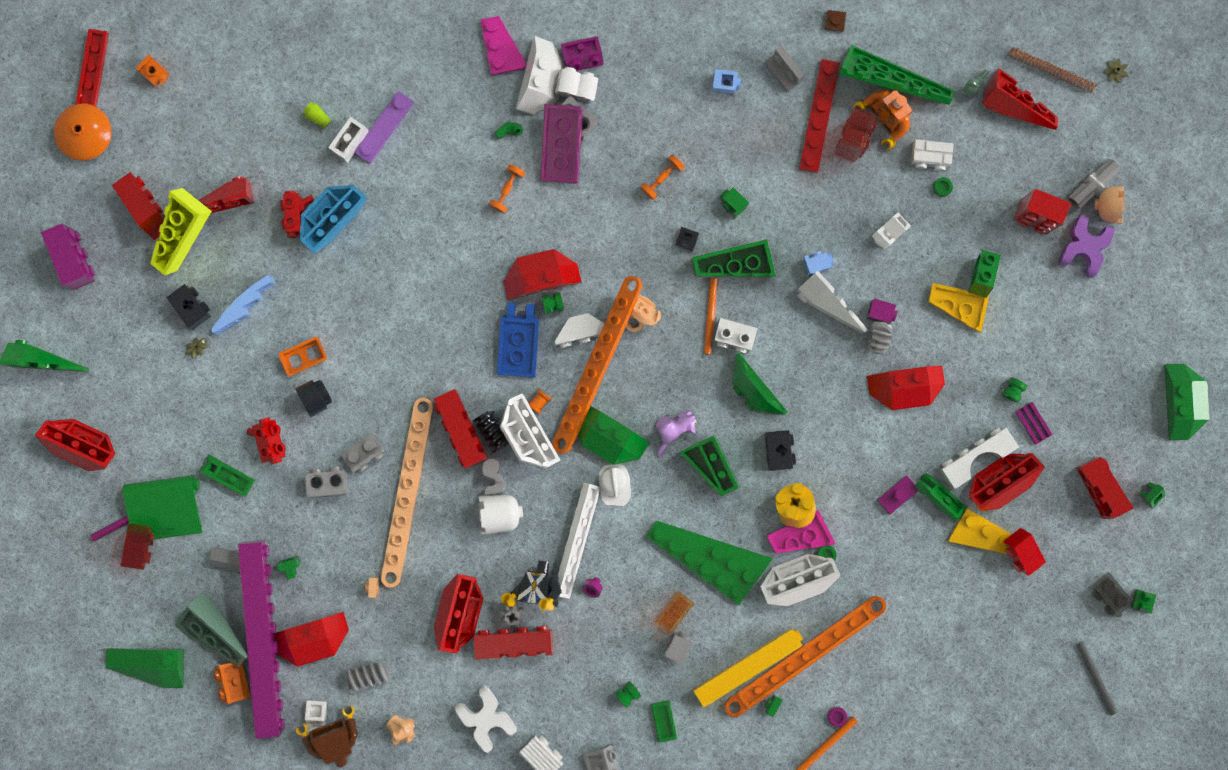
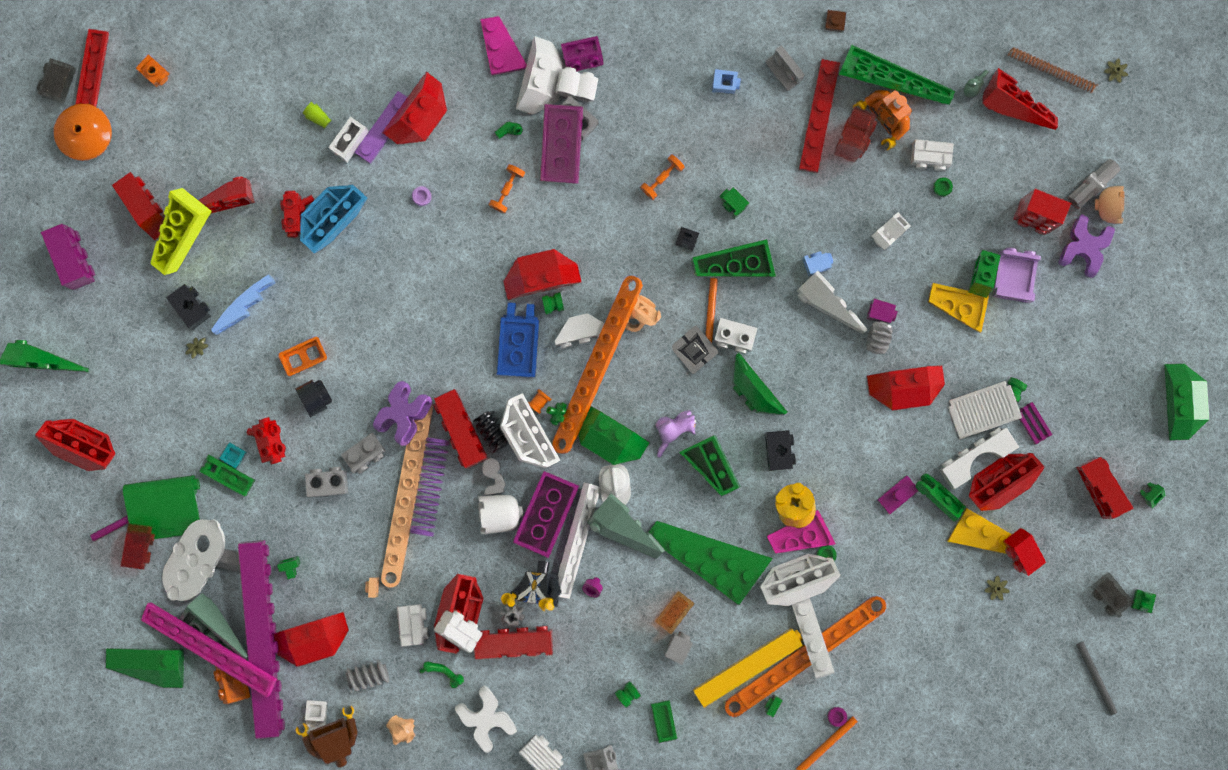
(56, 81): none -> clear smoke brick
(187, 566): none -> white piece
(208, 649): none -> dark pink tile
(233, 455): none -> teal tile
(402, 413): none -> medium lavender piece
(412, 625): none -> white brick
(416, 529): none -> medium lavender piece
(418, 113): none -> red wedge
(421, 196): none -> lavender tile
(455, 679): none -> green piece
(458, 631): none -> white brick
(546, 514): none -> magenta brick
(557, 413): none -> green plant
(616, 524): none -> sand green wedge
(694, 349): none -> sticker
(813, 638): none -> white plate
(984, 409): none -> white window
(993, 588): none -> olive plant
(1016, 275): none -> lavender panel

